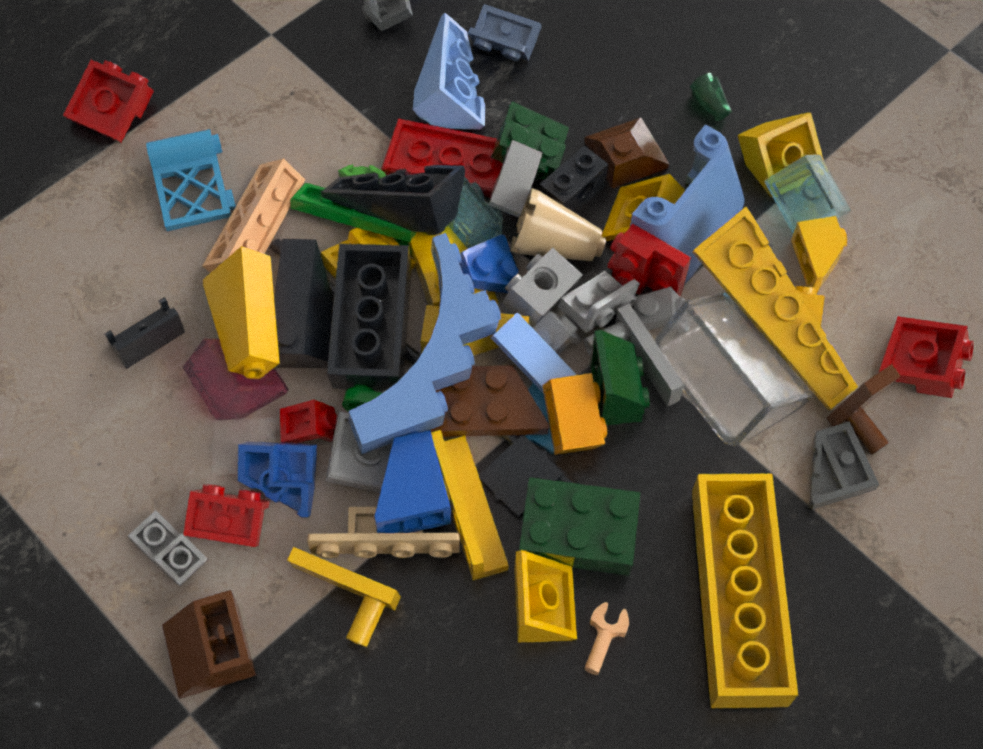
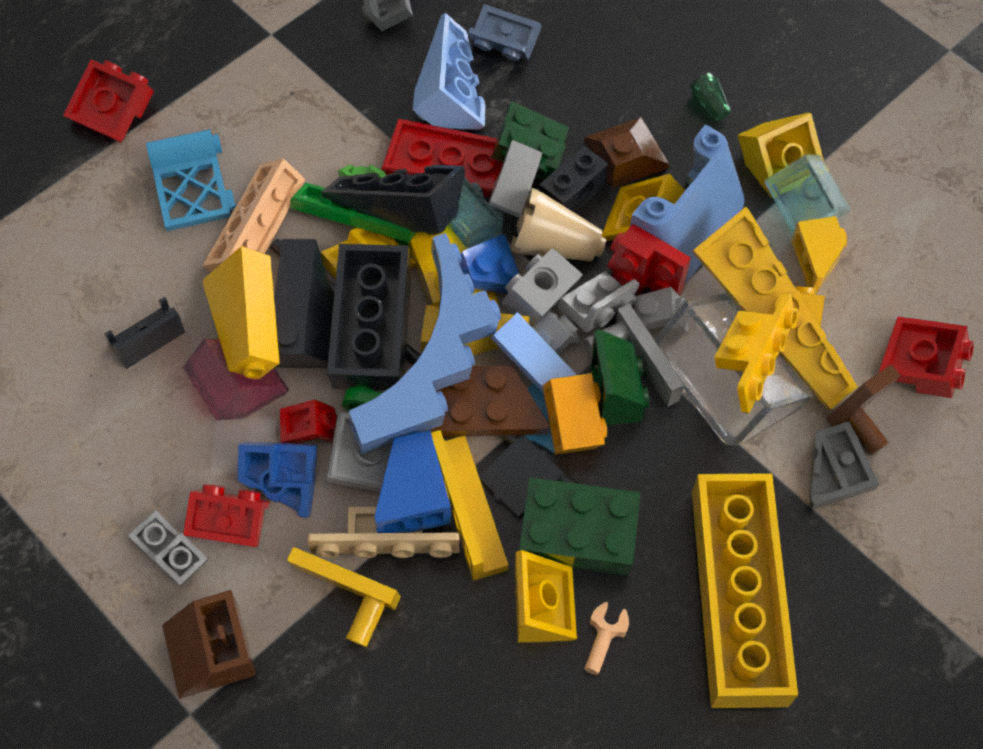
(754, 346): none -> yellow bracket

